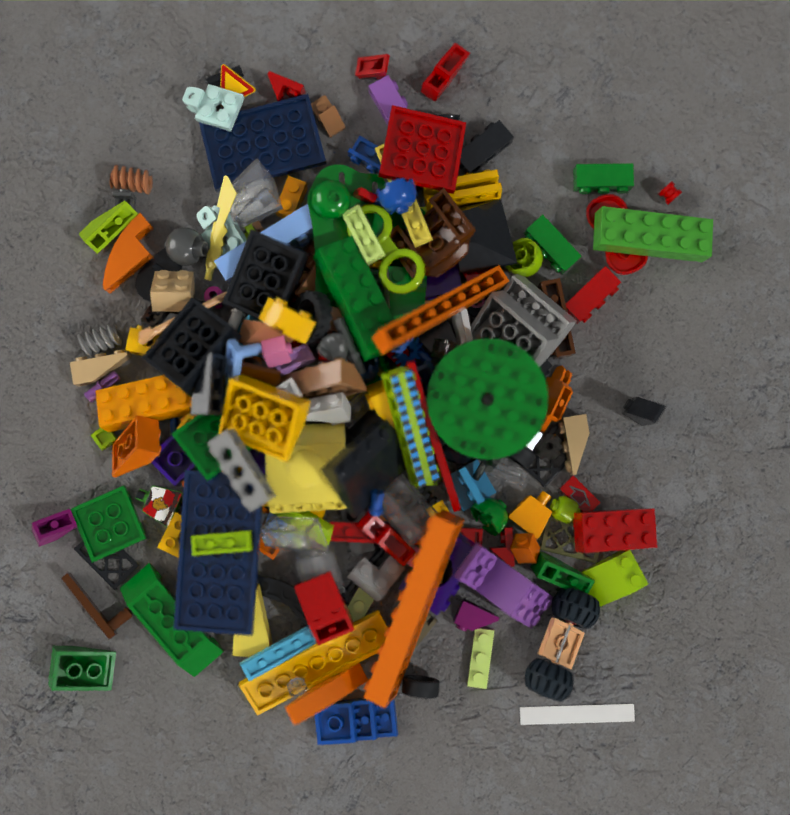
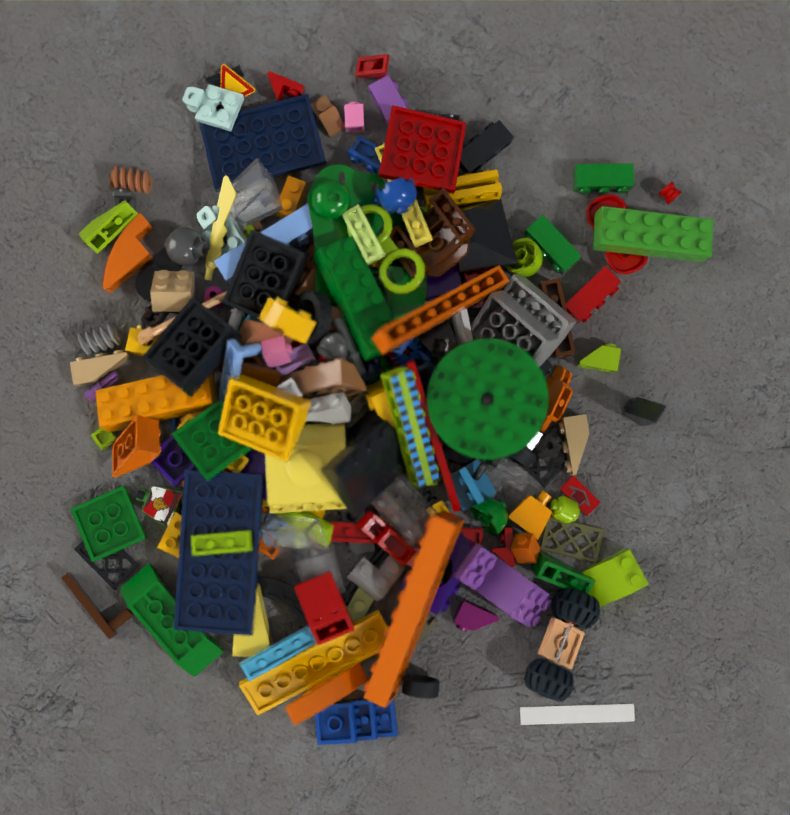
(53, 527): magenta slope -> none
(81, 669): green slope -> none
(209, 390): black slope -> none
(251, 473): light grey brick -> none
(297, 687): clear tile -> none
(354, 117): none -> bright pink brick
(365, 195): red tile -> none
(376, 503): blue pin -> none
(444, 72): red slope -> none
(480, 658): yellowish green plate -> none
(604, 359): none -> lime slope
(615, 530): red brick -> none

